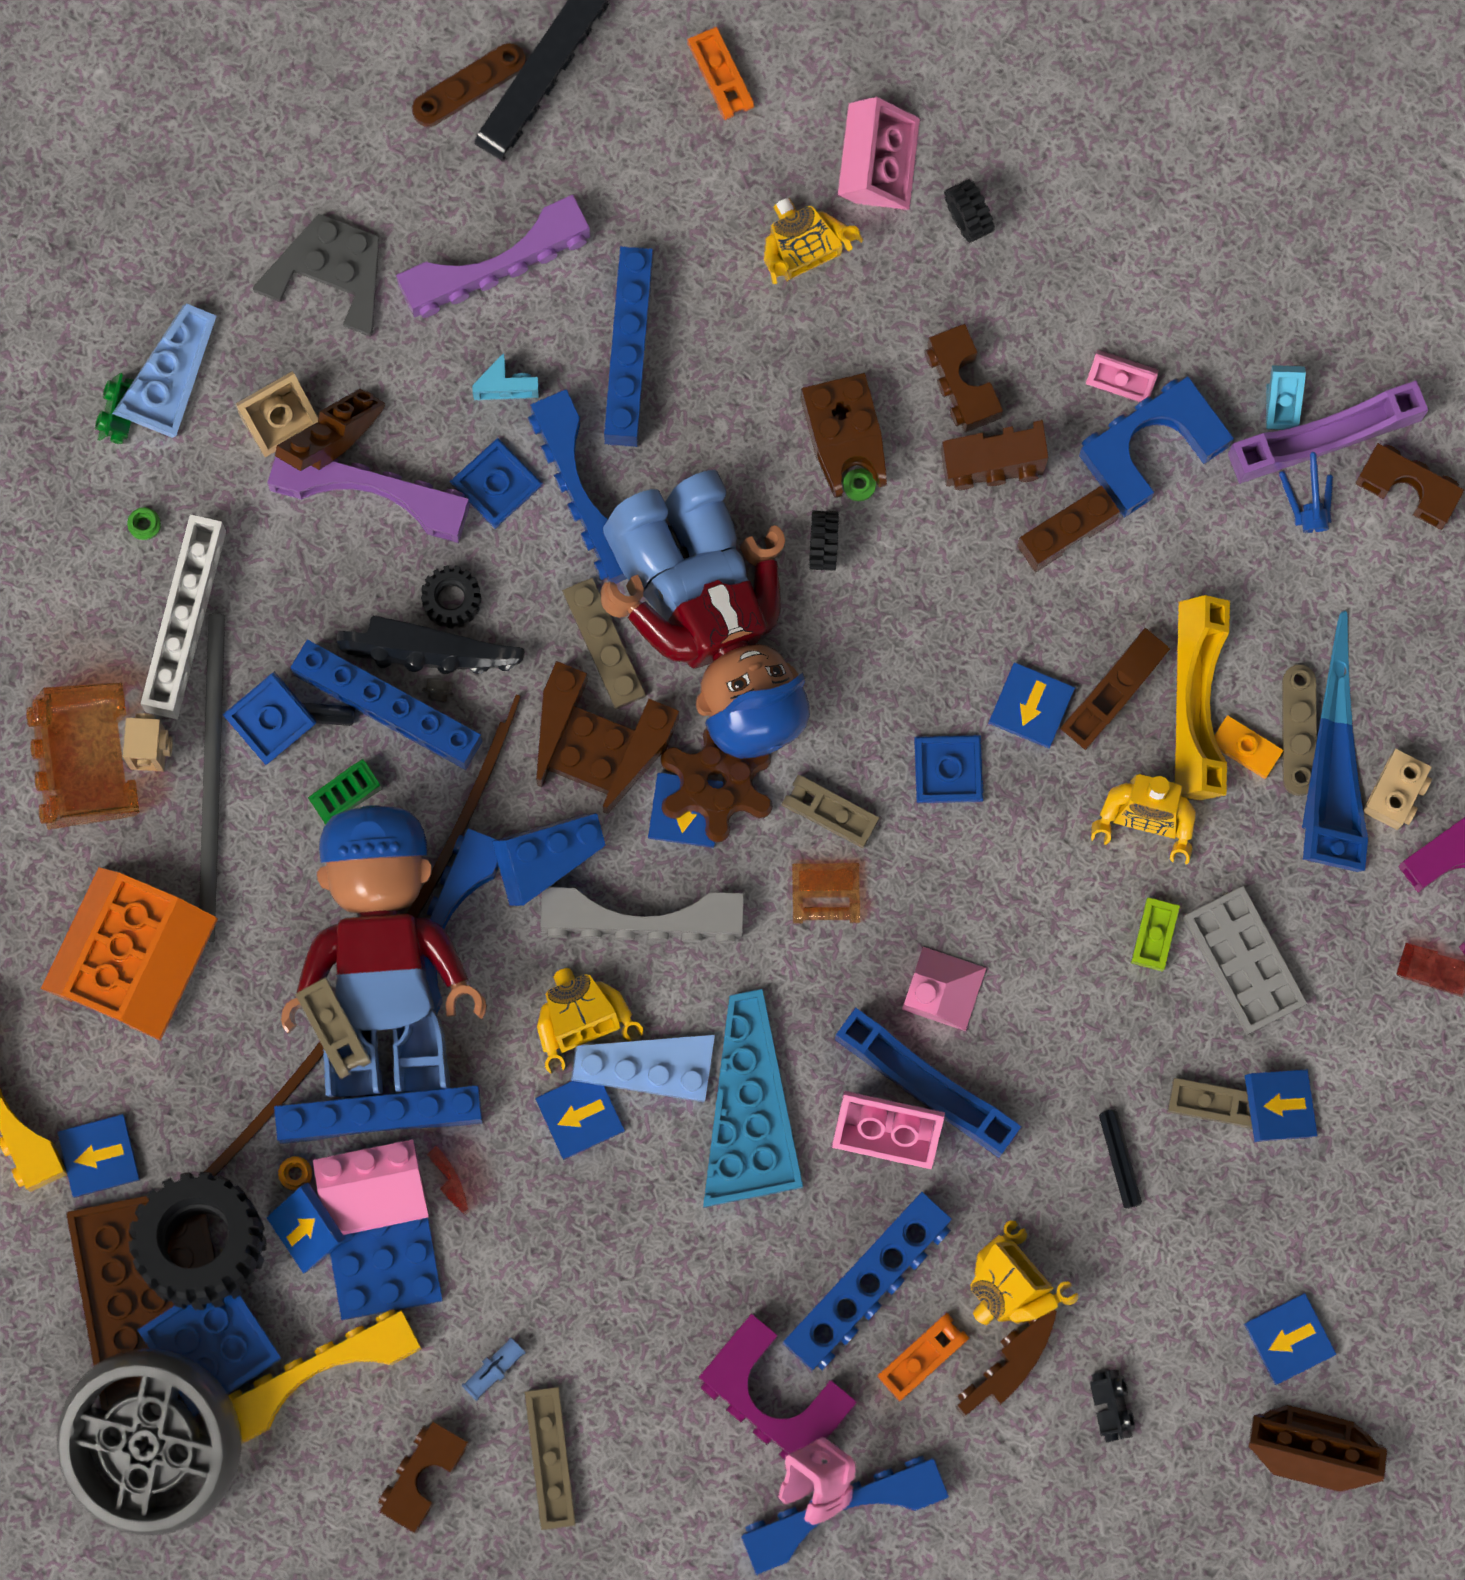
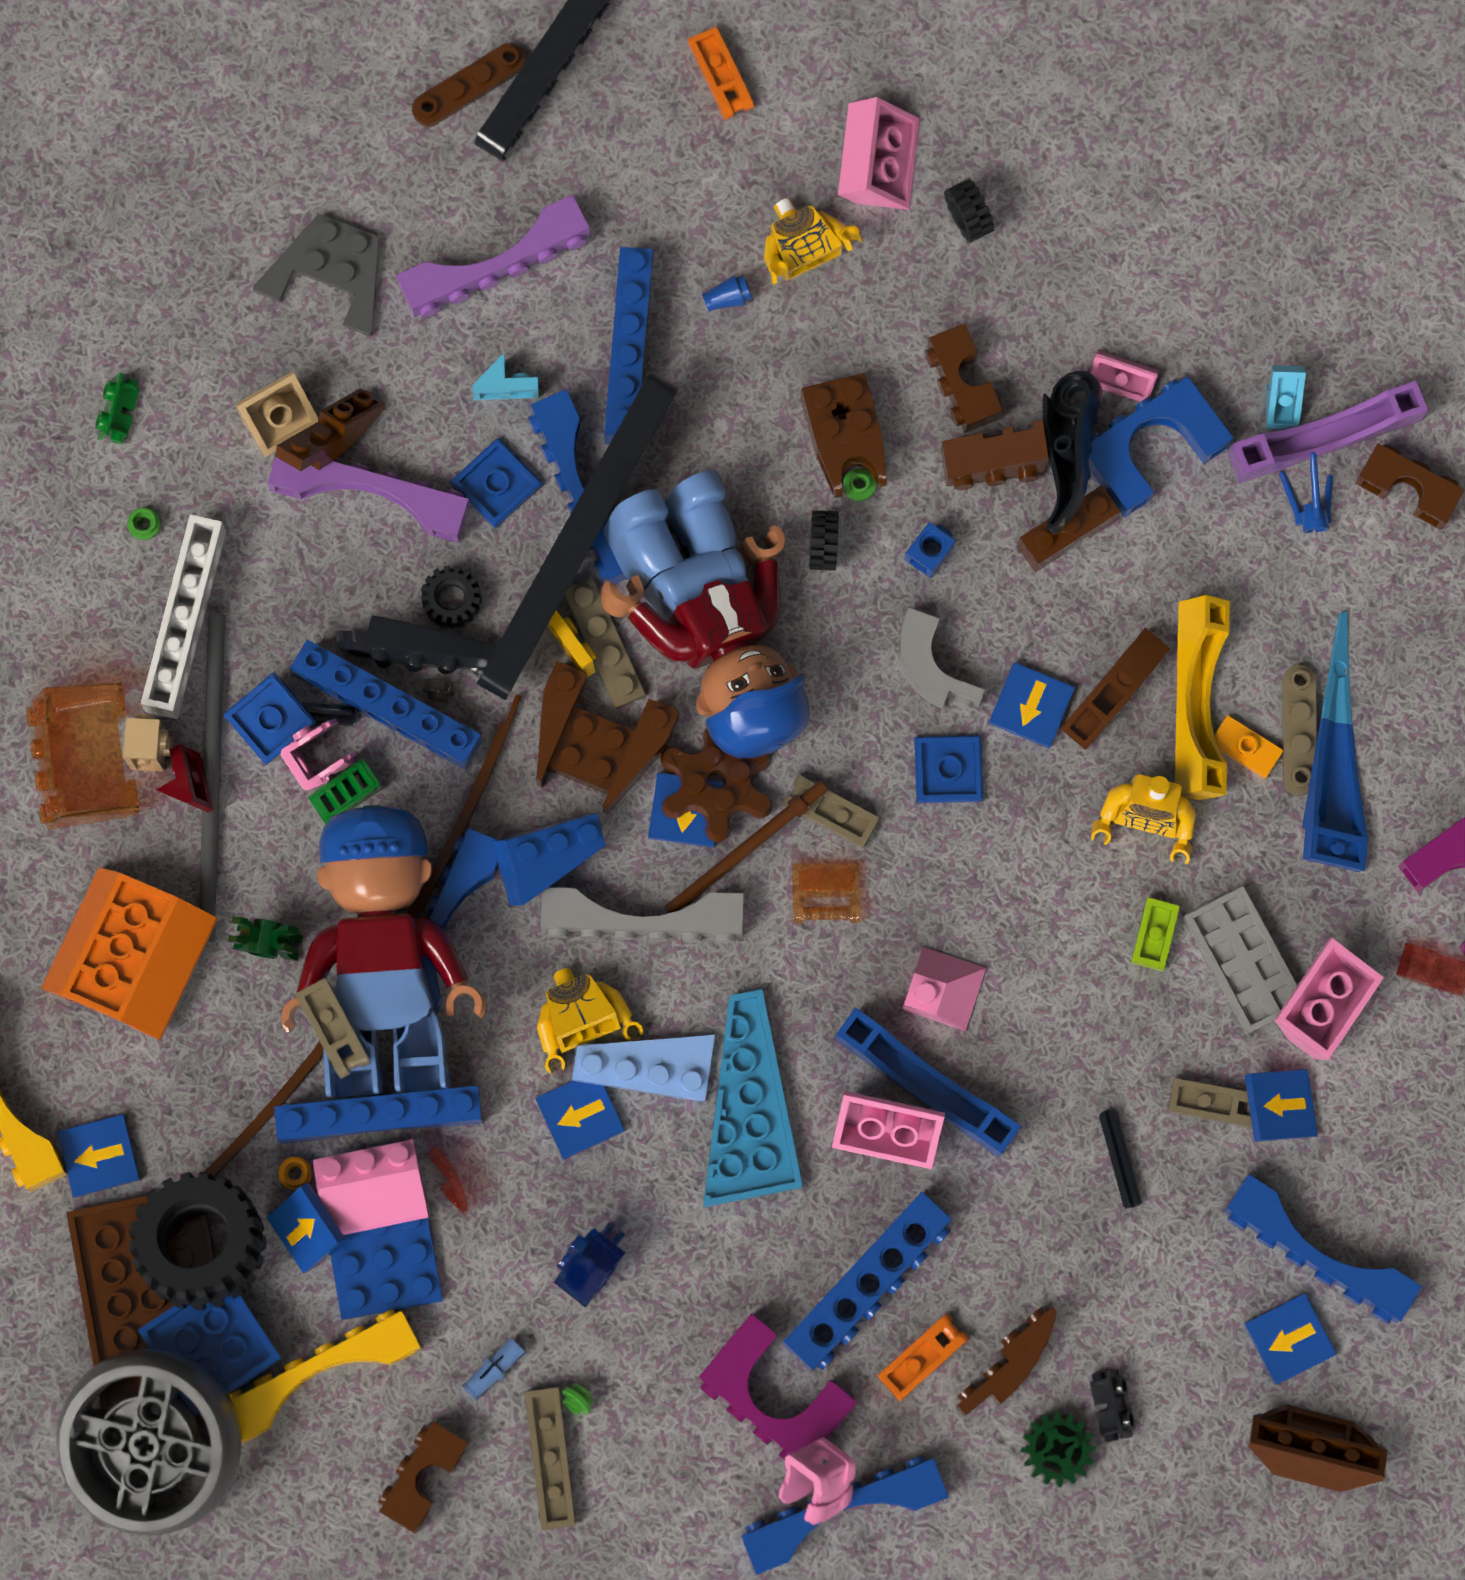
(167, 378): light blue wing -> none
(190, 781): none -> dark red slope
(265, 938): none -> dark green pin
(298, 765): none -> bright pink piece
(577, 536): none -> black beam
(577, 1399): none -> bright green plate
(580, 654): none -> yellow plate
(590, 1264): none -> clear blue brick
(728, 294): none -> blue cone
(797, 807): none -> reddish brown bar
(922, 670): none -> light grey arch
(925, 562): none -> blue brick
(1011, 1283): yellow torso -> none
(1065, 1464): none -> dark green gear
(1068, 441): none -> black animal
(1327, 1001): none -> bright pink slope
(1382, 1289): none -> blue arch
(1397, 790): tan brick -> none

